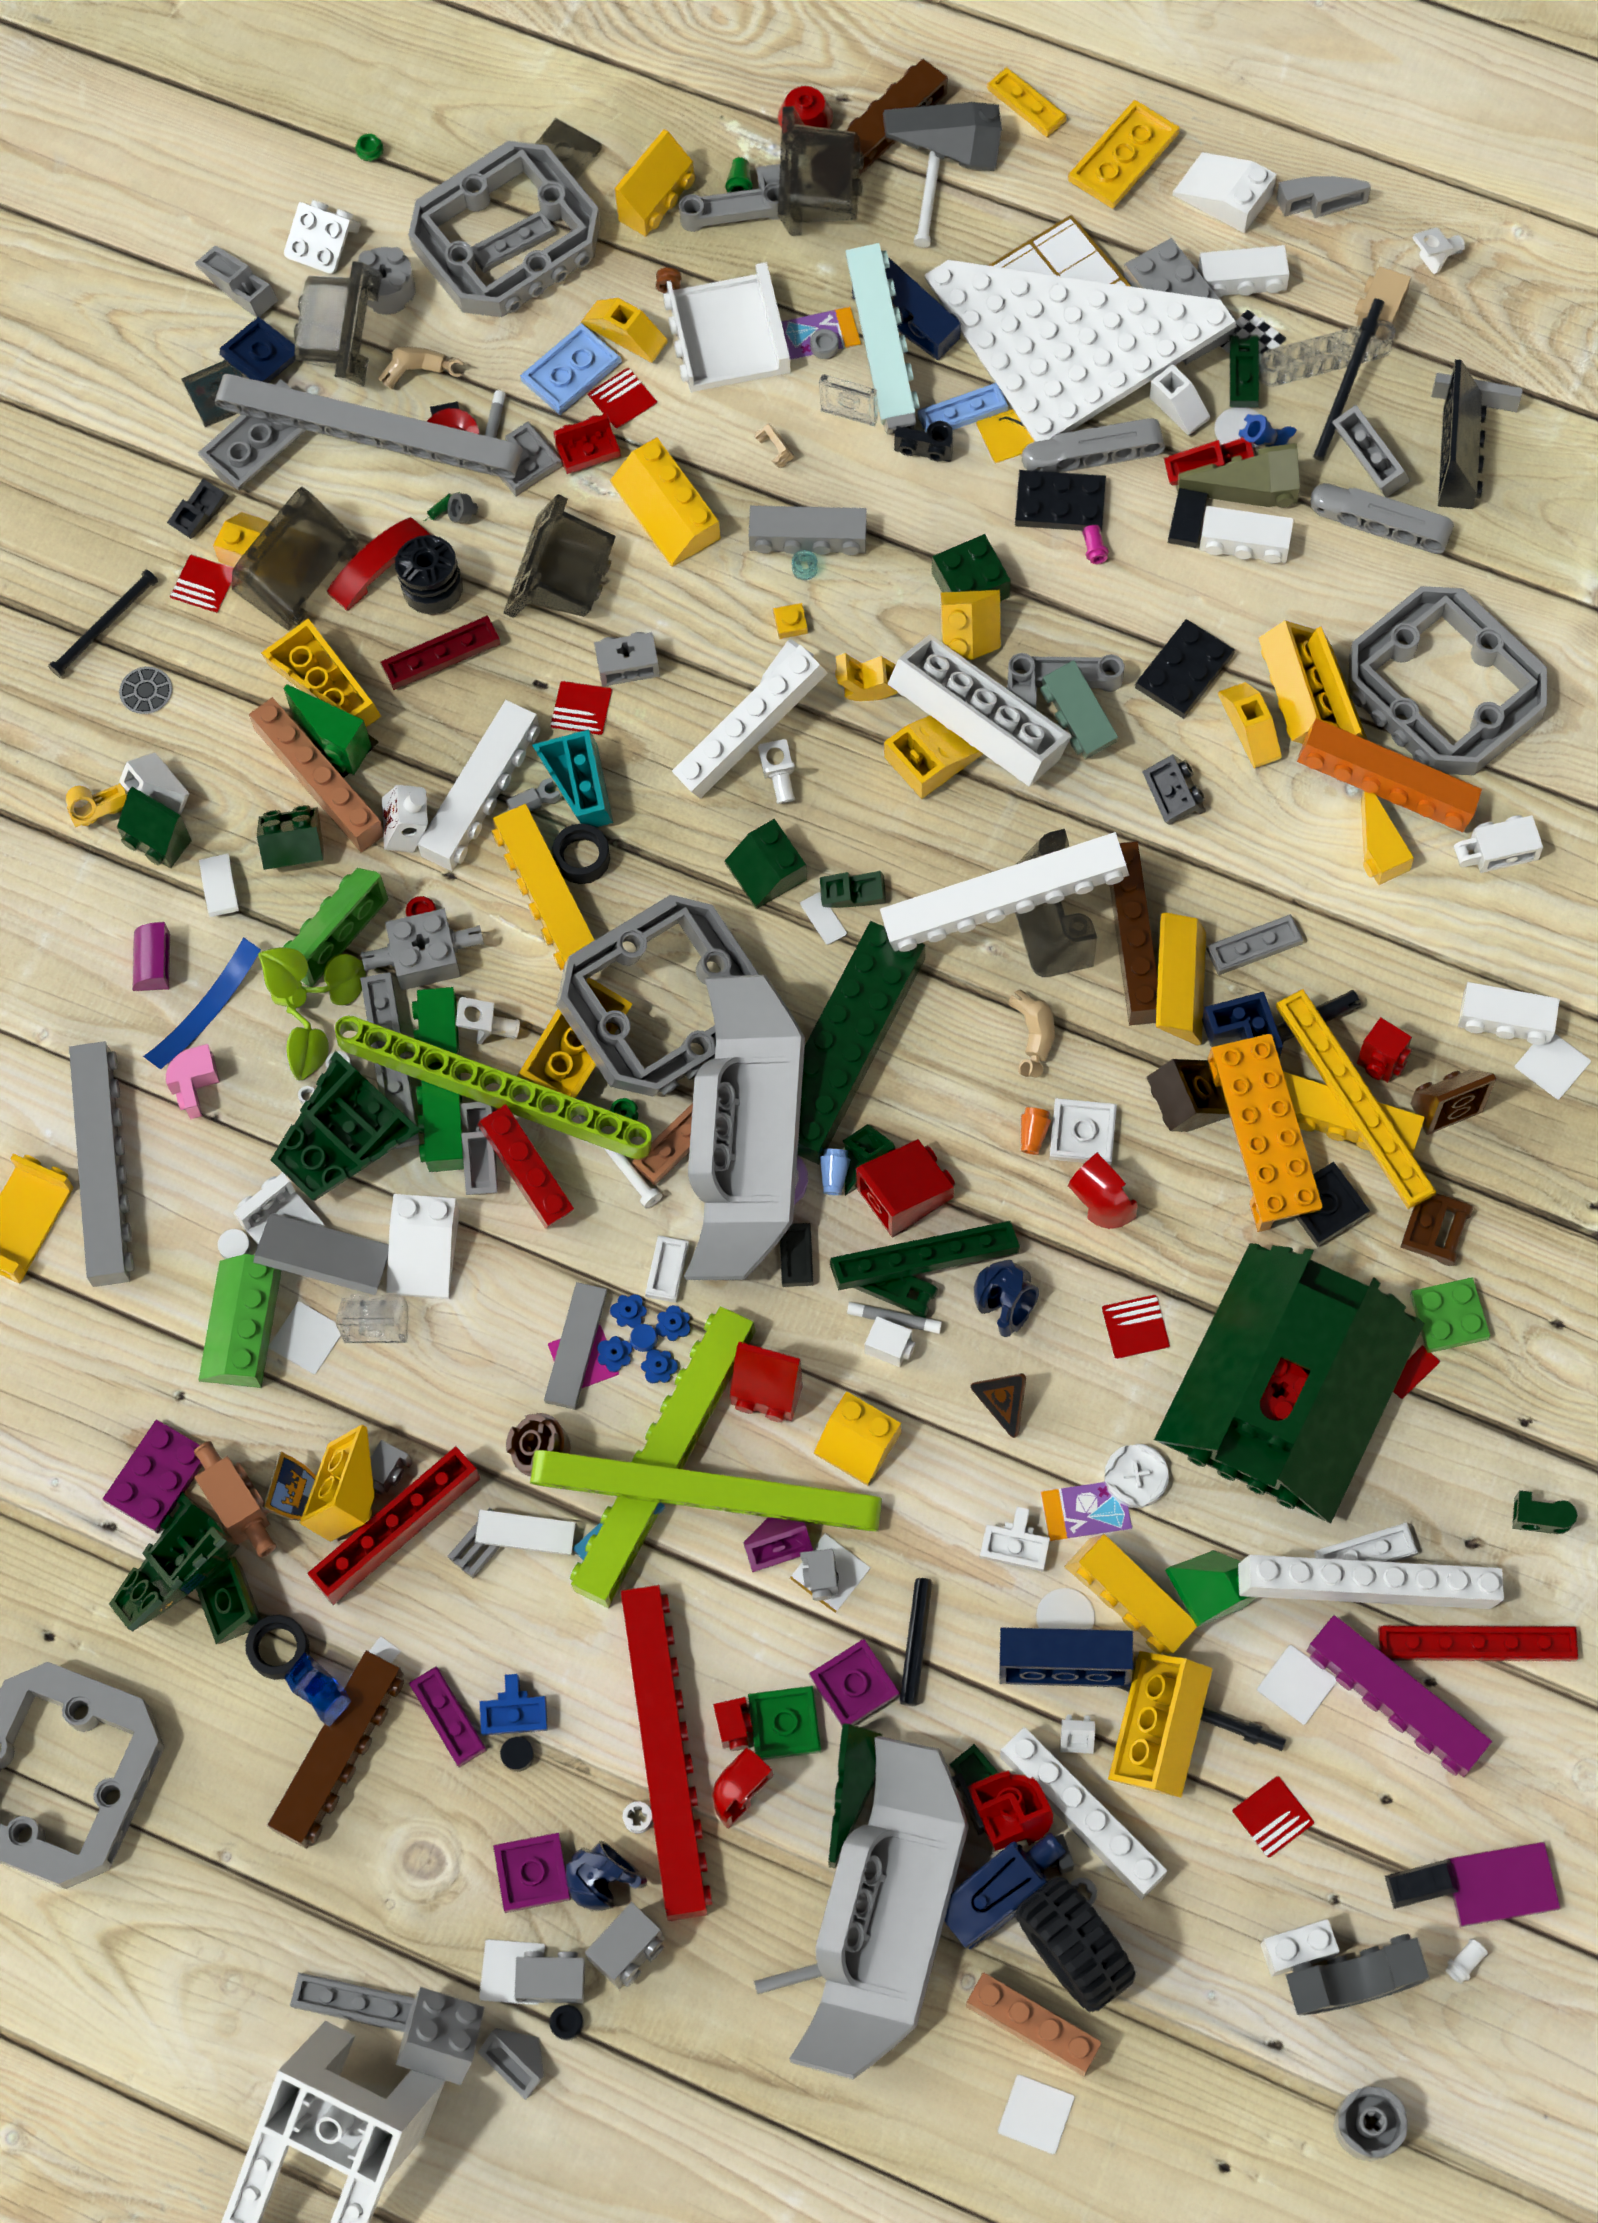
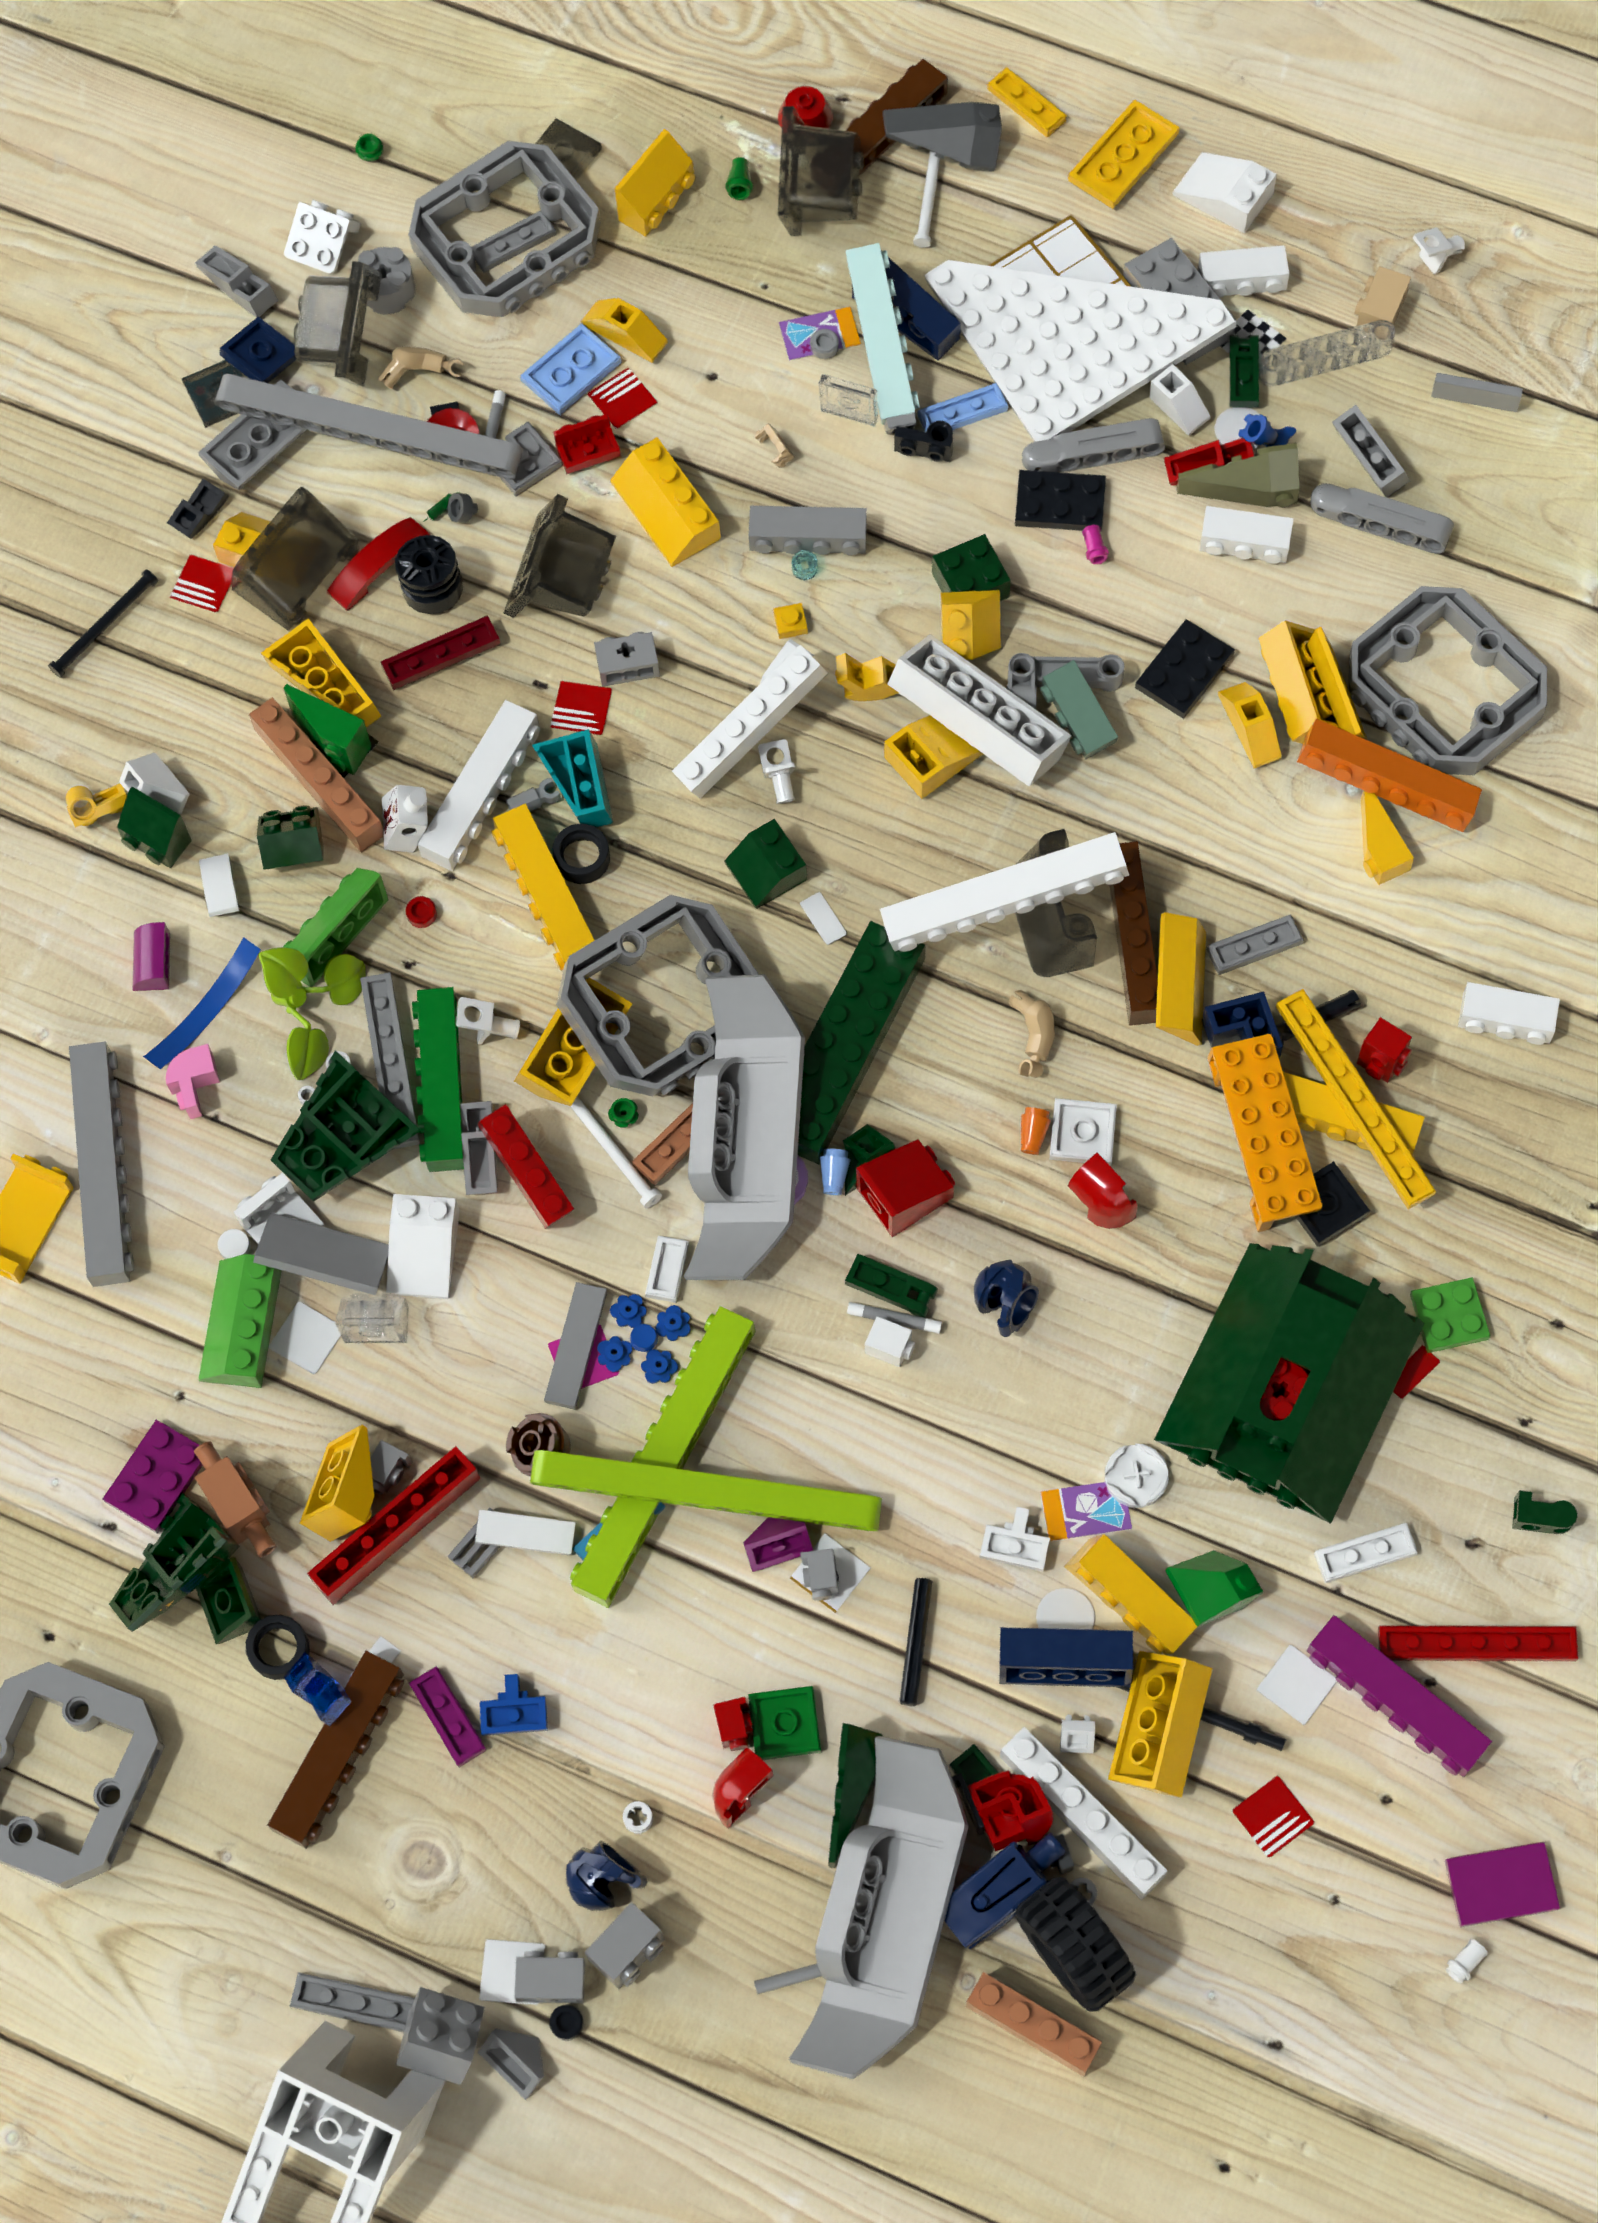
(145, 690): sticker -> none
(289, 1488): shield -> none
(421, 931): light grey brick -> none
(484, 1075): lime beam -> none
(517, 1754): black tile -> none
(531, 1872): magenta plate -> none
(664, 1755): red brick -> none
(668, 274): dark orange bush -> none
(728, 331): white panel -> none
(733, 205): light grey piece -> none
(766, 1382): red slope -> none
(797, 1256): pearl dark grey tile -> none
(852, 891): dark green slope -> none
(854, 1684): magenta plate -> none
(857, 1438): yellow slope -> none
(924, 1255): dark green plate -> none
(1003, 1399): black piece -> none
(1004, 435): yellow sticker -> none
(1036, 2114): white sticker -> none
(1135, 1326): red sticker -> none
(1174, 789): bracket -> none
(1187, 518): black tile -> none
(1187, 1095): dark brown slope -> none
(1305, 1944): white brick -> none
(1321, 195): light grey slope -> none
(1358, 1980): dark grey brick -> none
(1368, 329): black bar -> none
(1370, 1582): white brick -> none
(1390, 2123): light grey brick -> none
(1421, 1883): black tile -> none
(1426, 1224): reddish brown plate -> none
(1452, 1099): reddish brown slope -> none
(1461, 441): black slope -> none
(1501, 844): white brick -> none
(1553, 1065): white sticker -> none

